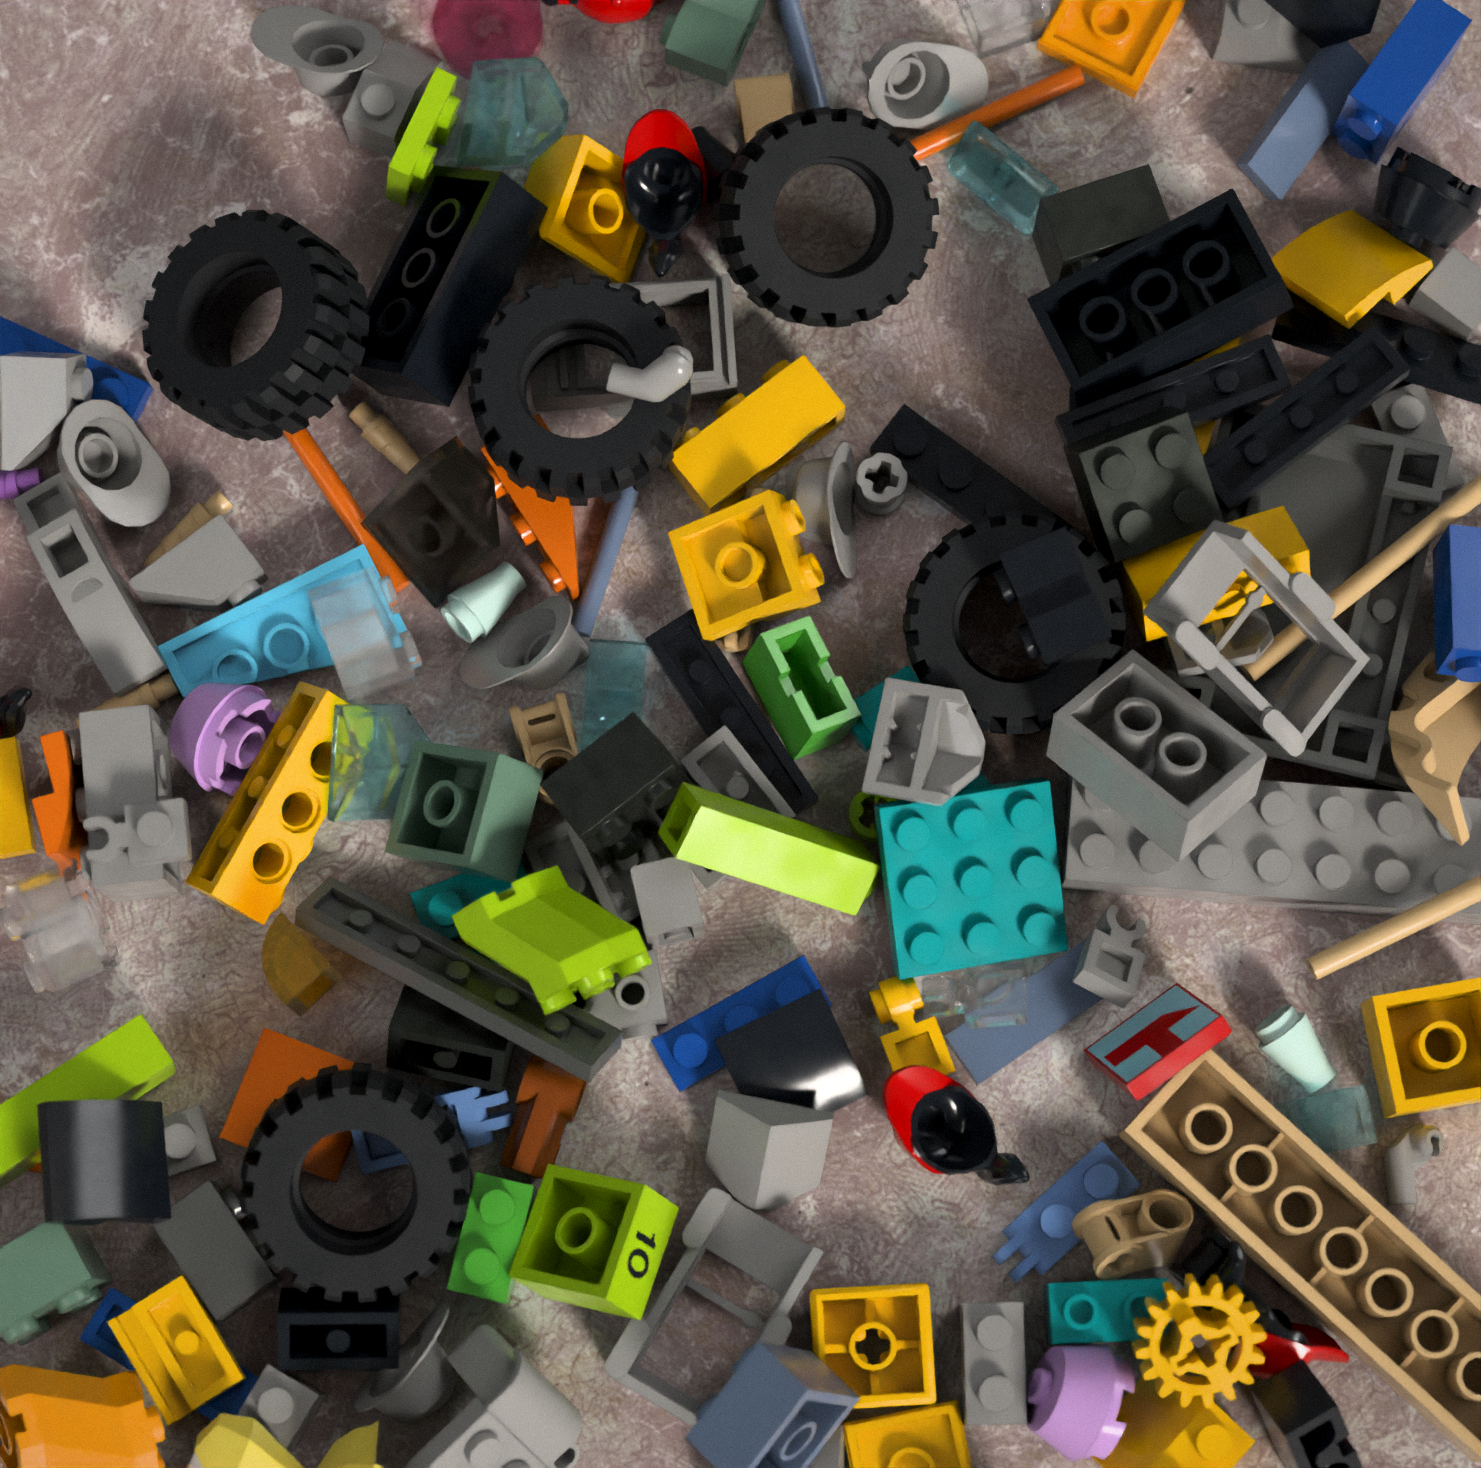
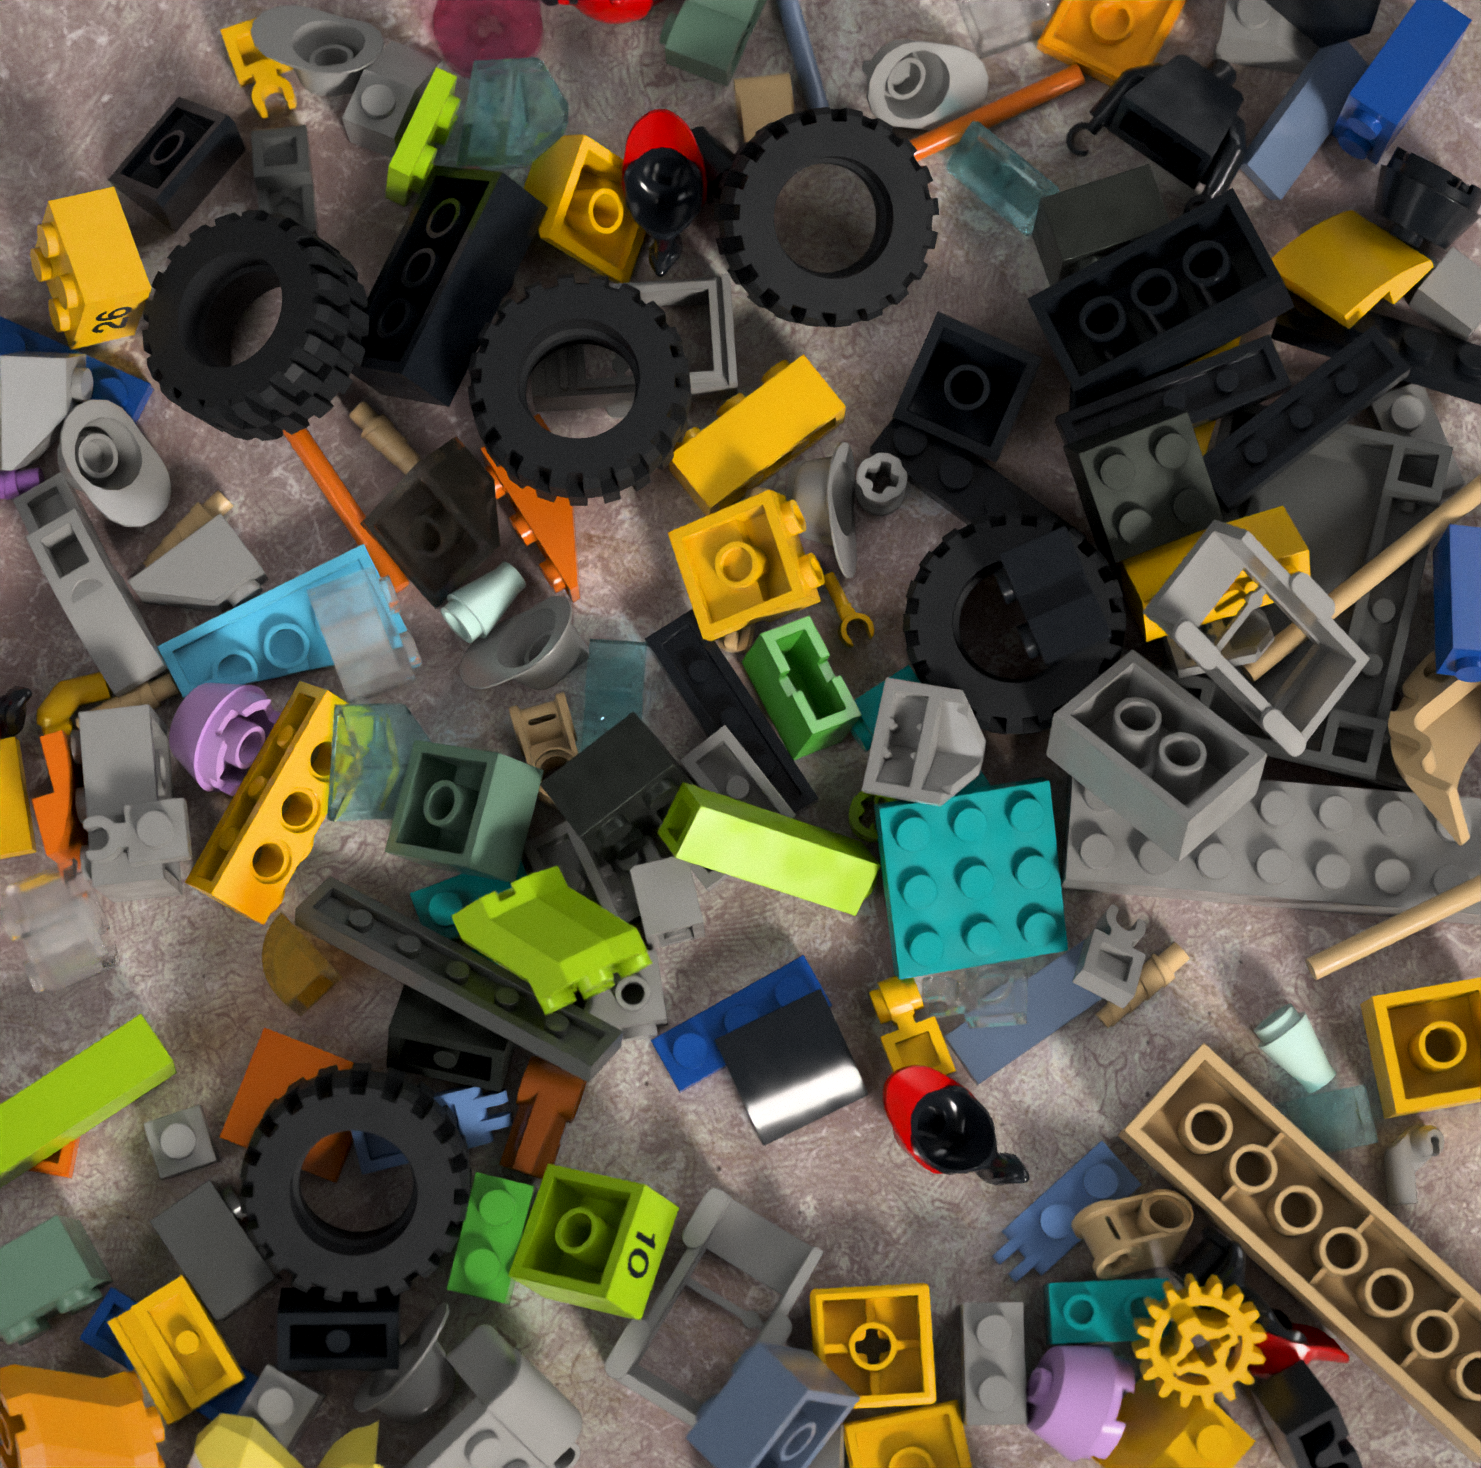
(65, 698): none -> yellow arm
(90, 268): none -> yellow brick
(103, 1162): black slope -> none
(179, 161): none -> black slope
(254, 67): none -> yellow plate
(285, 174): none -> dark grey slope
(603, 562): sand blue bar -> none
(656, 380): light grey arm -> none
(766, 1148): light grey slope -> none
(845, 610): none -> yellow hand
(968, 387): none -> black slope
(1155, 974): none -> tan animal
(1158, 1041): tile -> none
(1178, 119): none -> black torso

